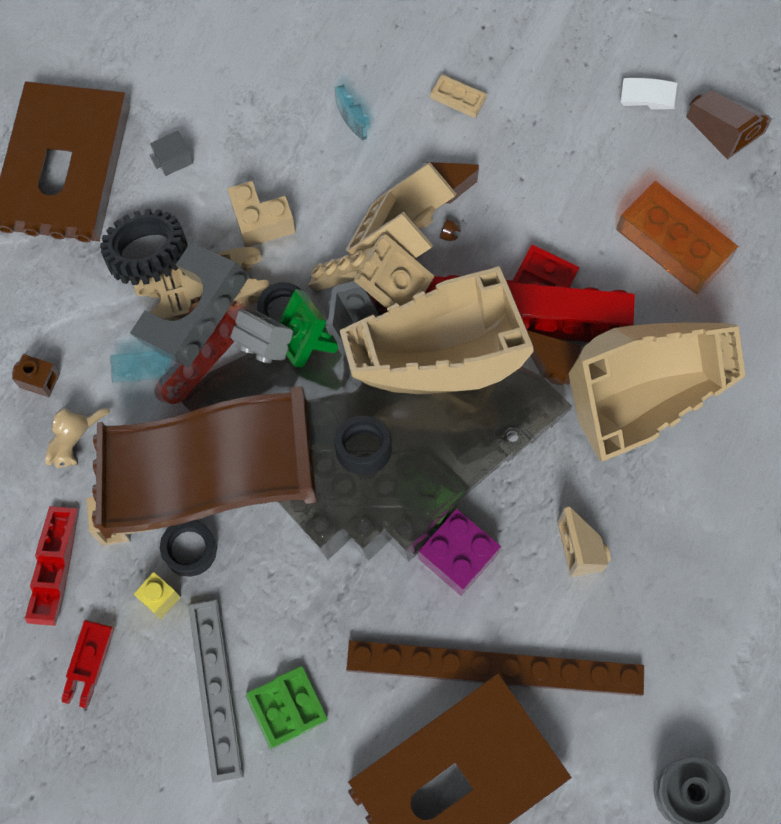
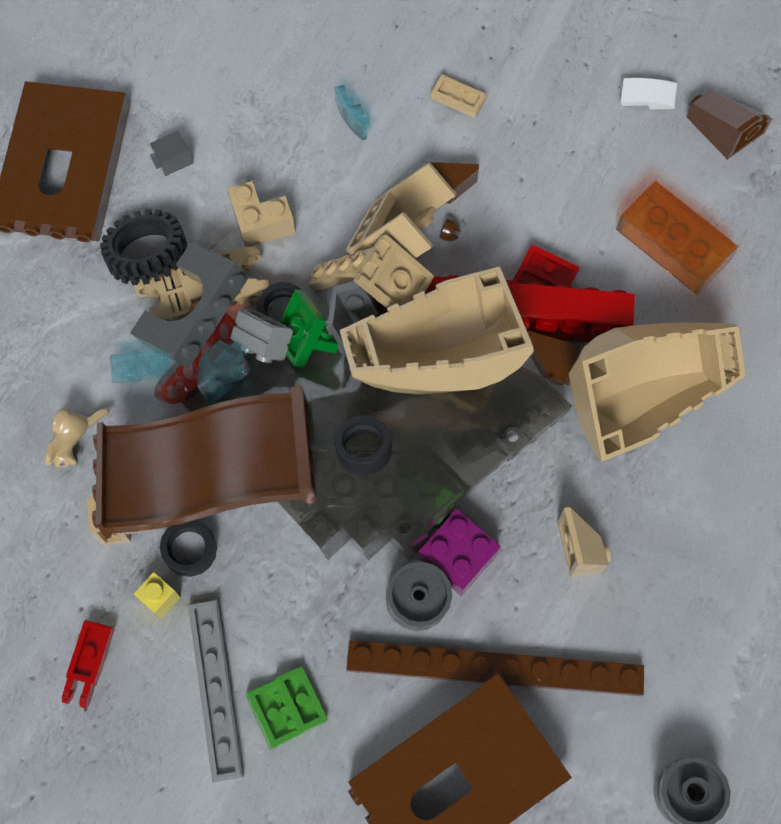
(35, 375): reddish brown brick -> none
(52, 566): red slope -> none
(220, 371): none -> clear light blue slope
(408, 611): none -> dark grey wheel

